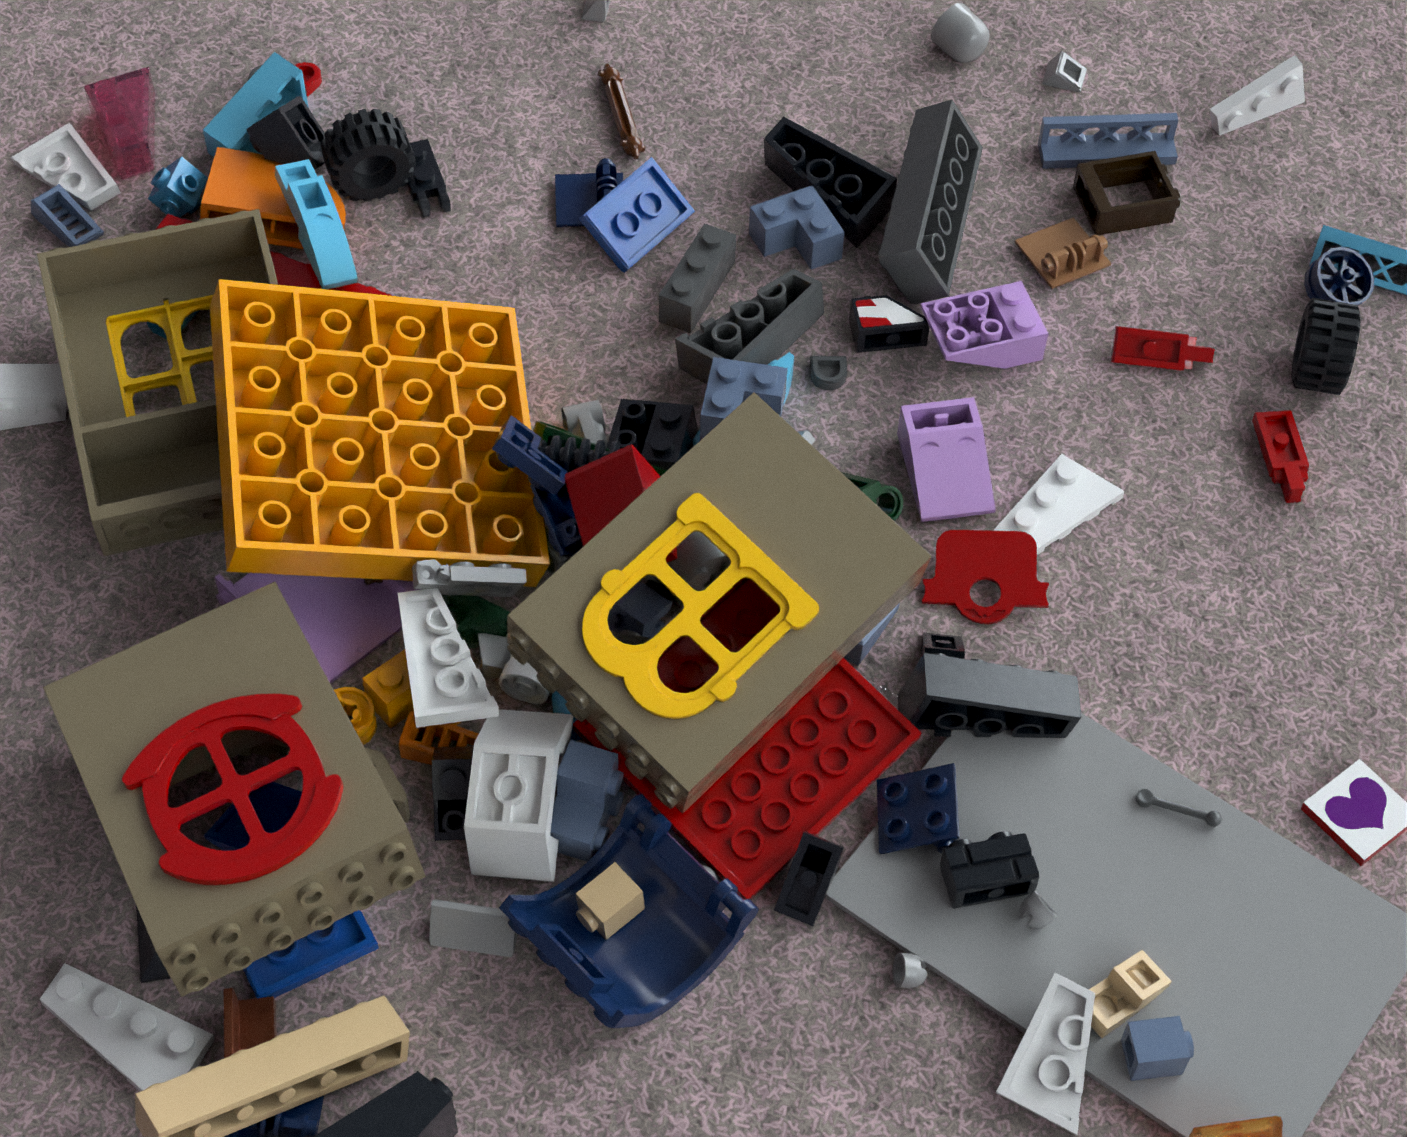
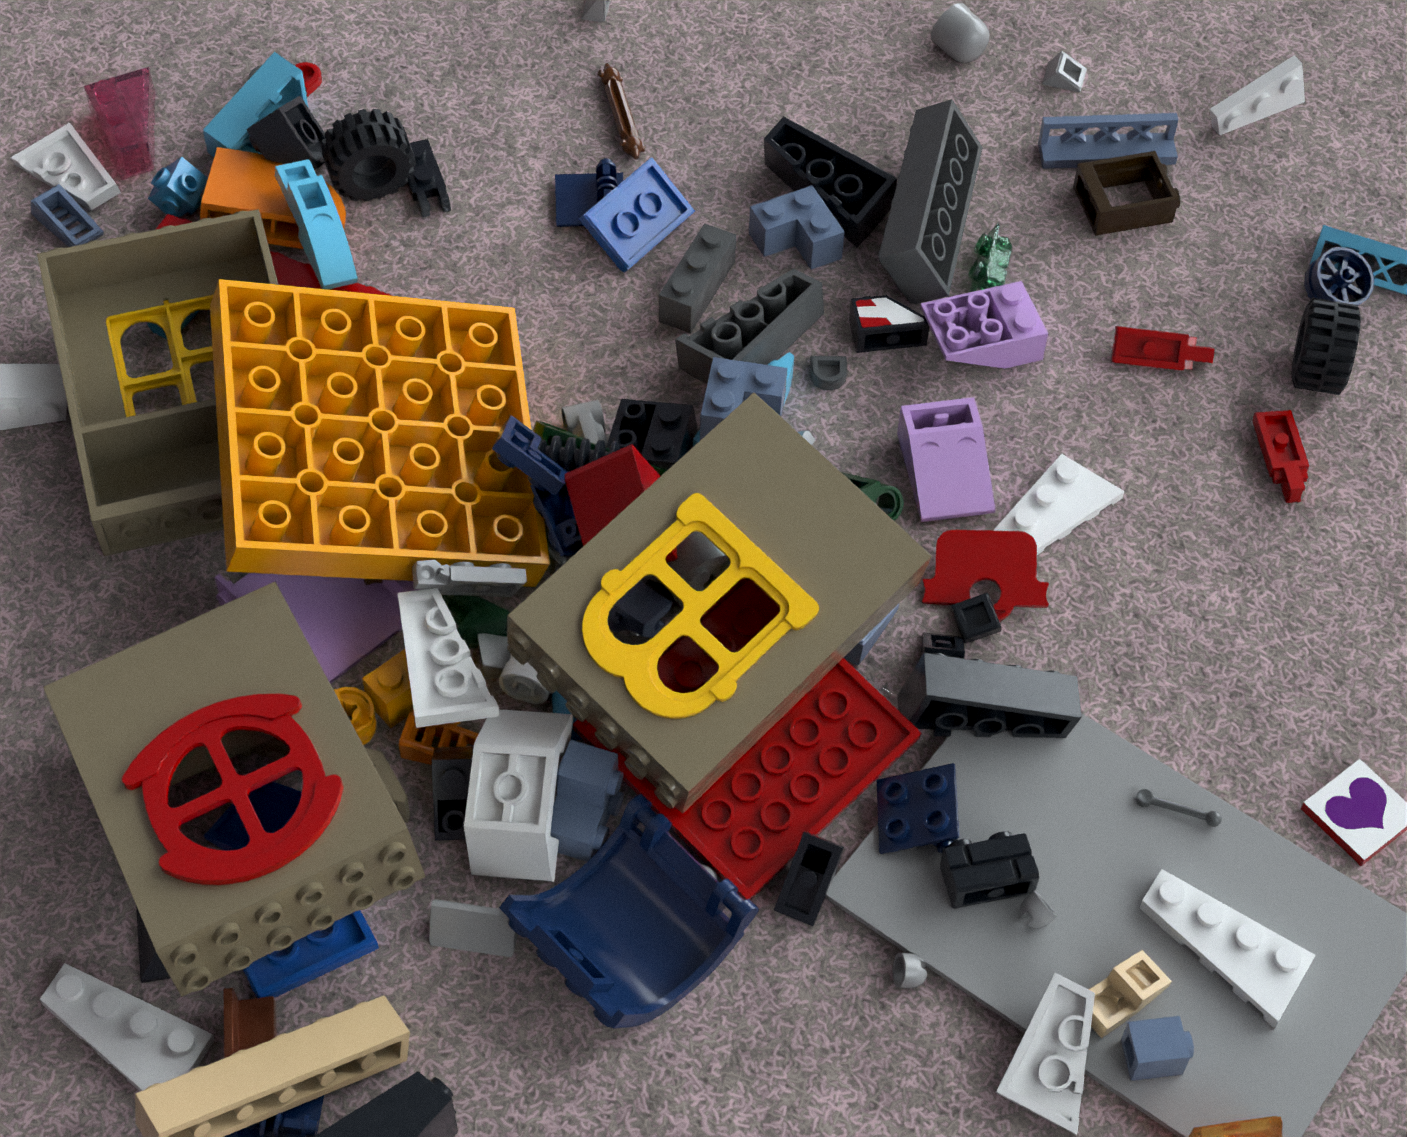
(609, 901): tan brick -> none
(976, 618): none -> black tile
(991, 260): none -> clear green hinge
(1064, 252): medium nougat hinge -> none
(1245, 953): none -> white wing

